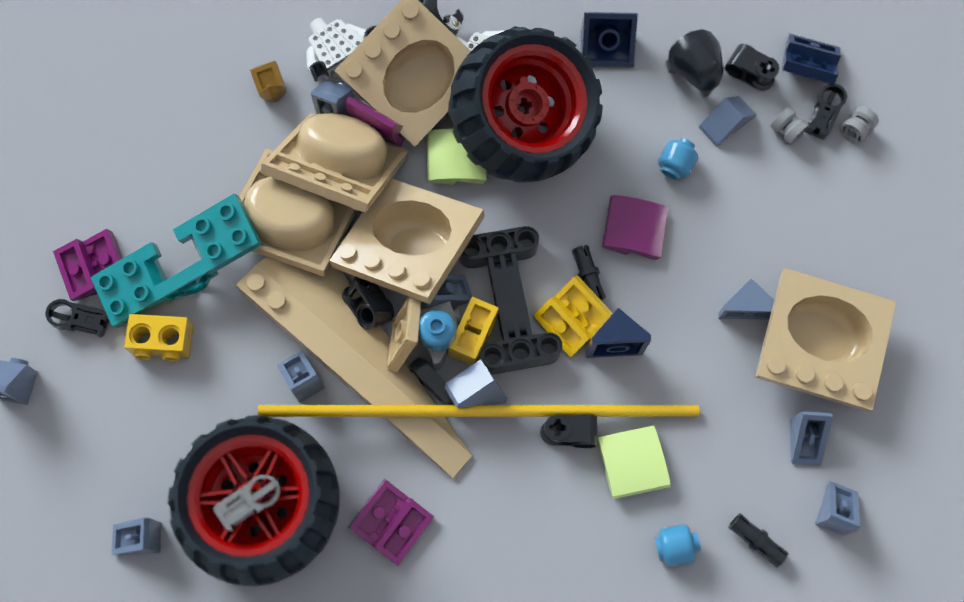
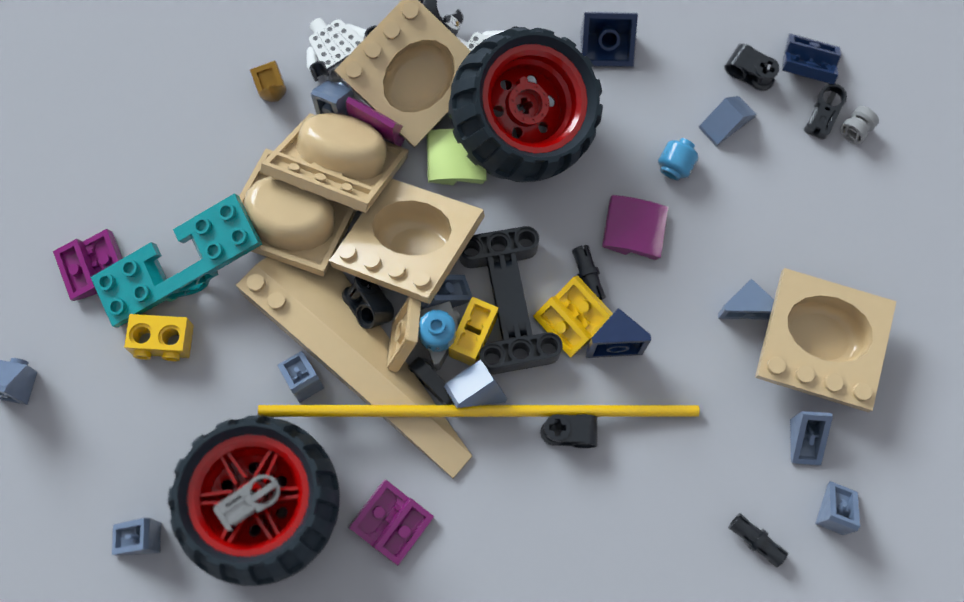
(82, 319): black piece -> none
(634, 462): yellowish green slope -> none
(677, 545): dark azure head -> none
(698, 60): black piece -> none
(794, 129): light grey wheel -> none

